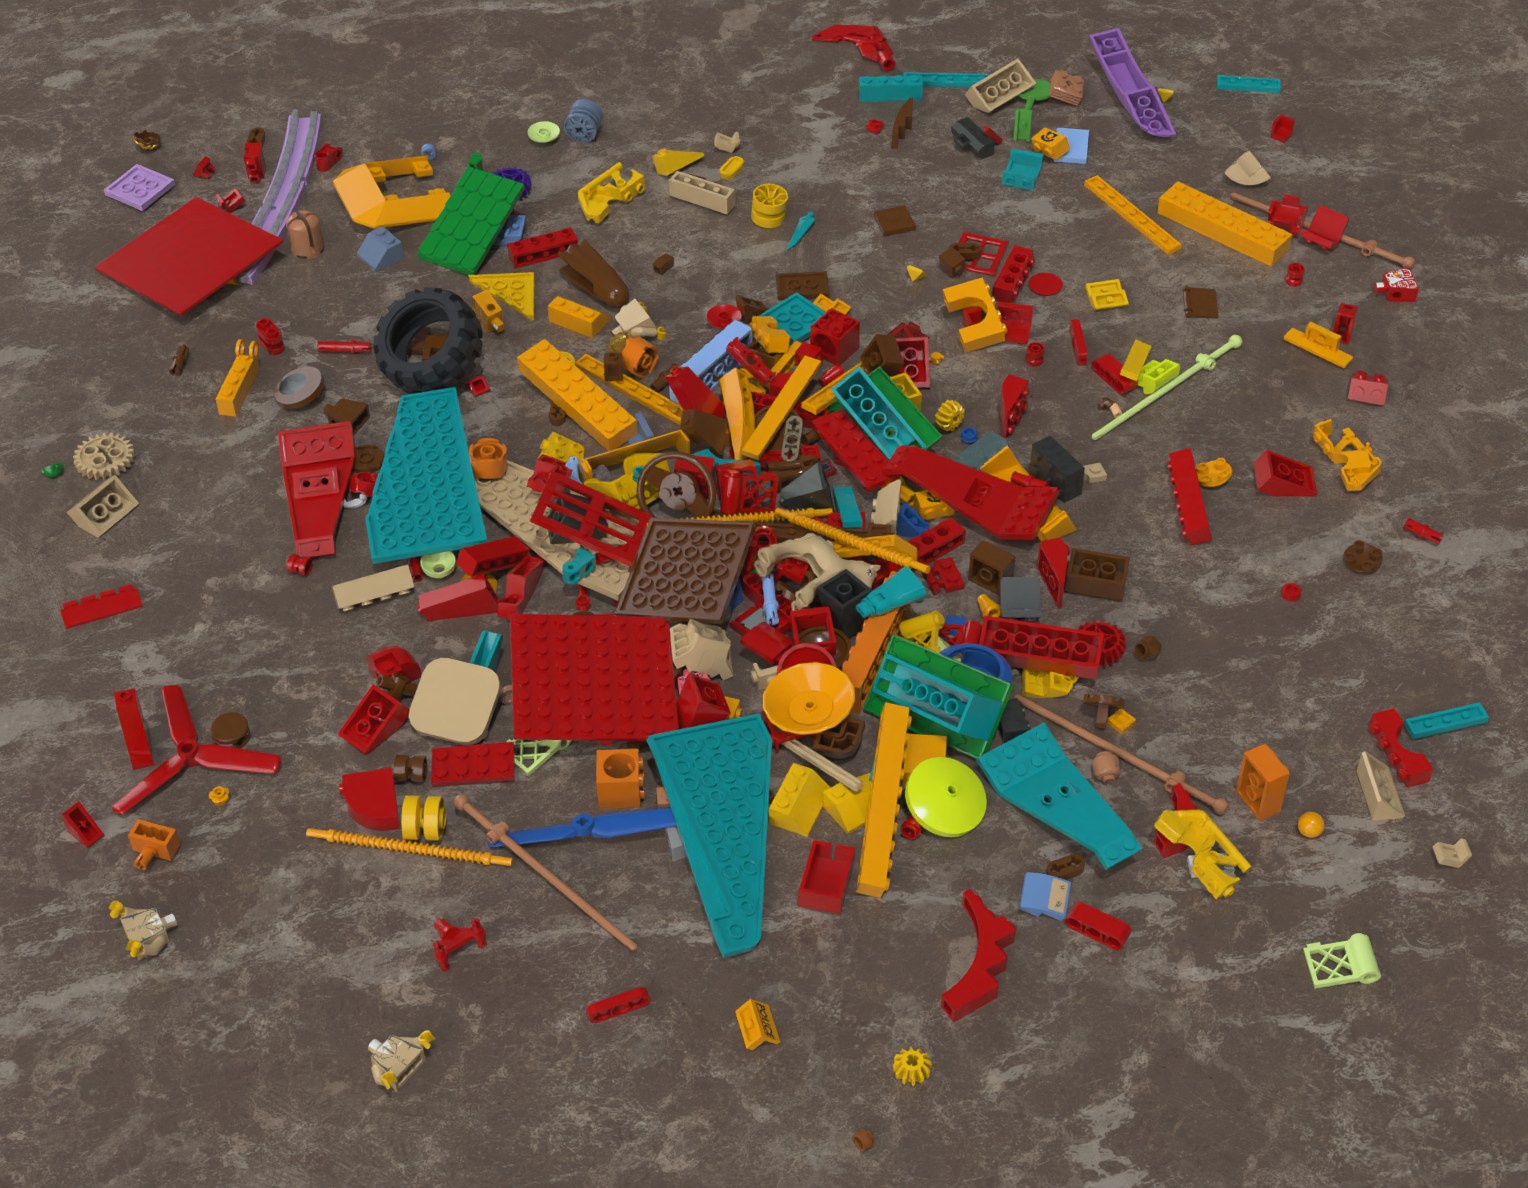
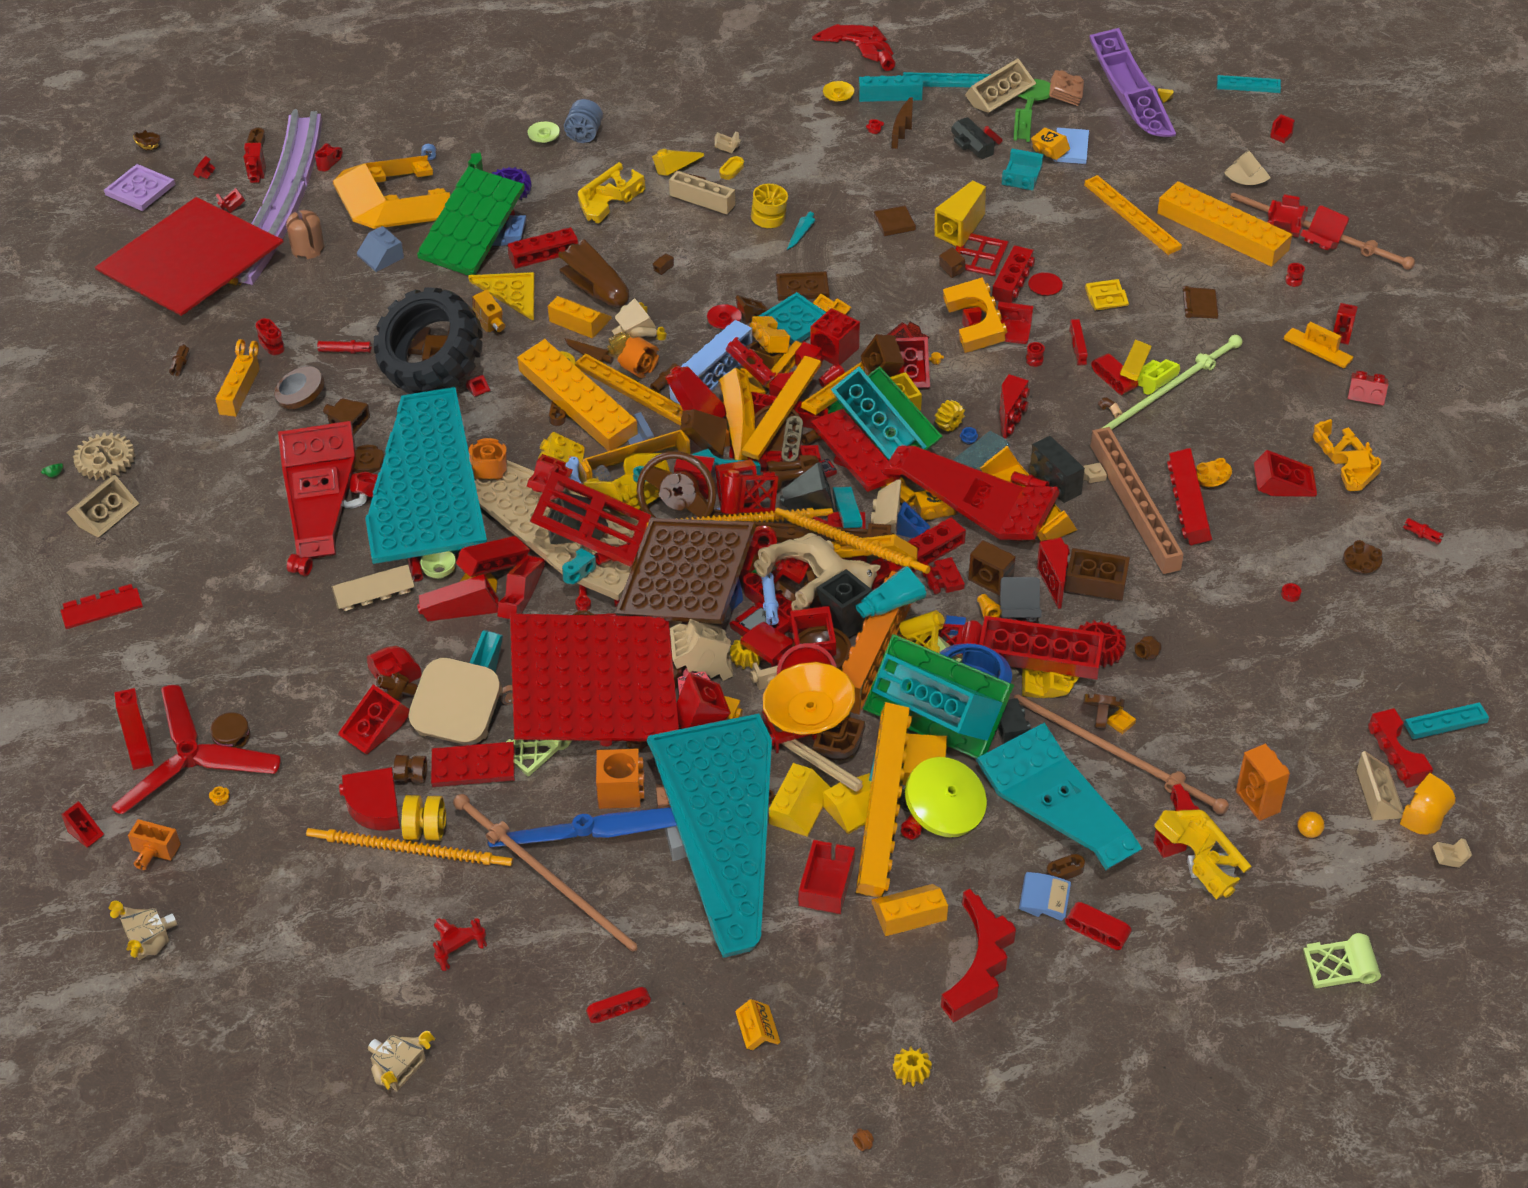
(595, 352): none -> reddish brown bar
(613, 366): reddish brown bracket -> none
(743, 656): none -> yellow gear
(838, 91): none -> yellow dish
(911, 909): none -> light orange slope
(916, 273): yellow slope -> none
(960, 214): none -> yellow slope
(968, 250): reddish brown beam -> none
(1106, 767): nougat head -> none
(1136, 500): none -> nougat brick
(1398, 286): red torso -> none
(1429, 806): none -> light orange brick

